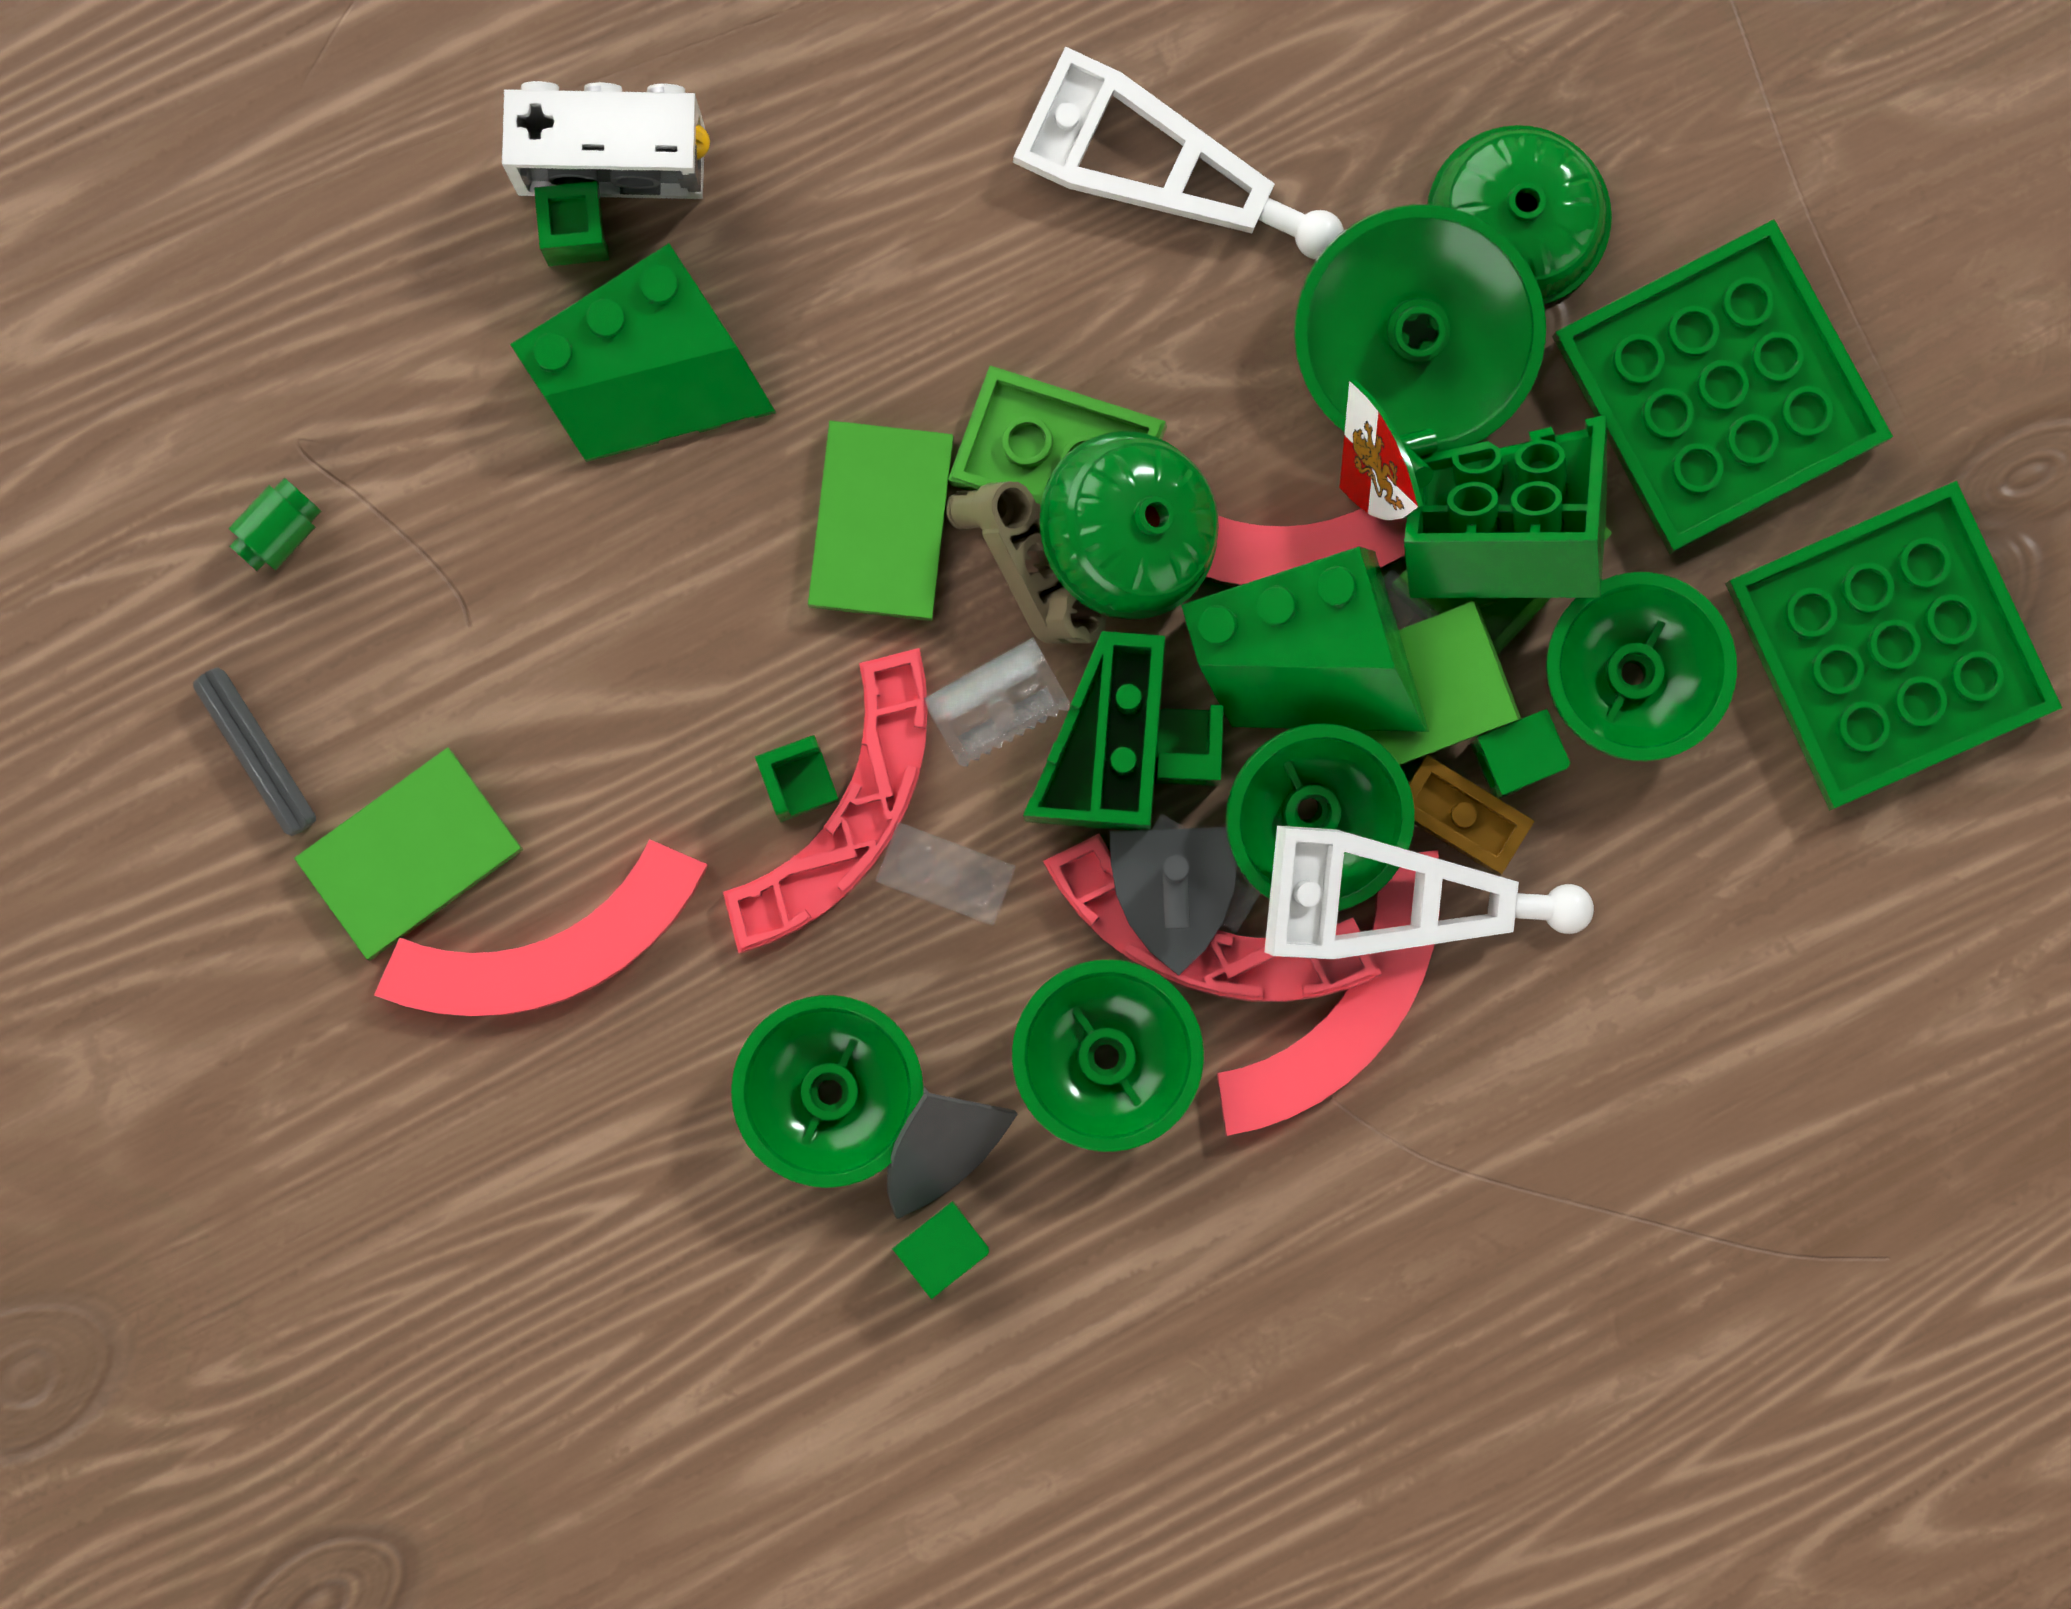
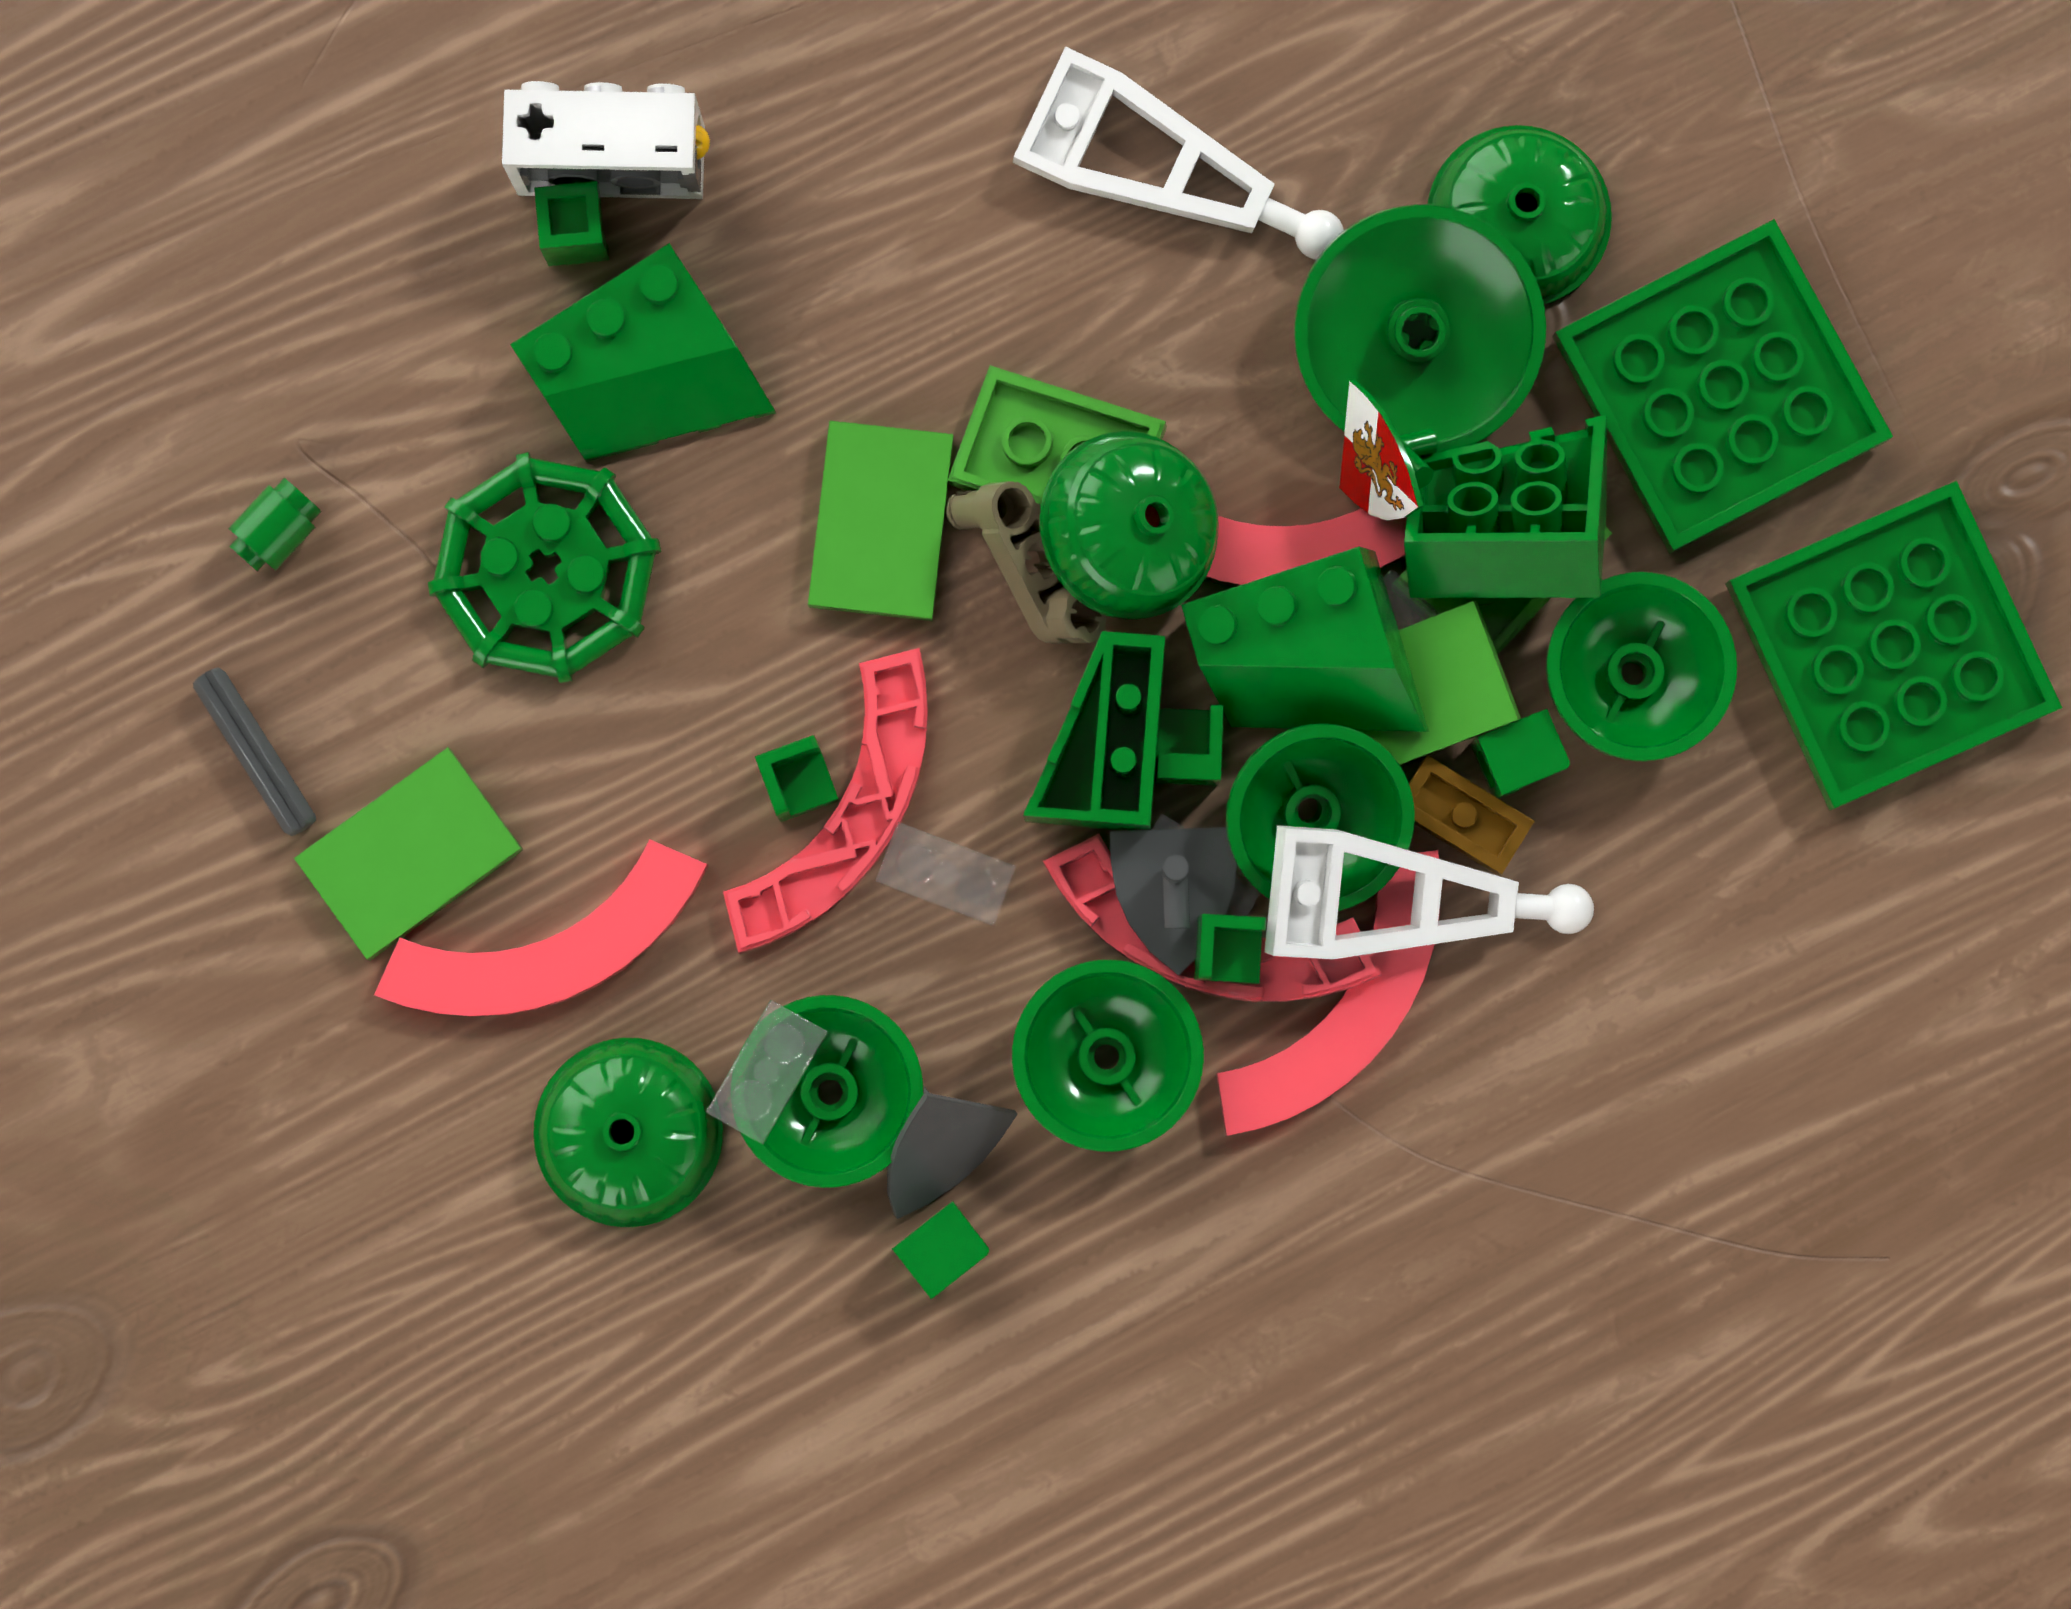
(535, 603): none -> green plate
(672, 1142): none -> green hat
(766, 1072): none -> clear plate
(997, 702): clear brick -> none
(1228, 948): none -> green panel

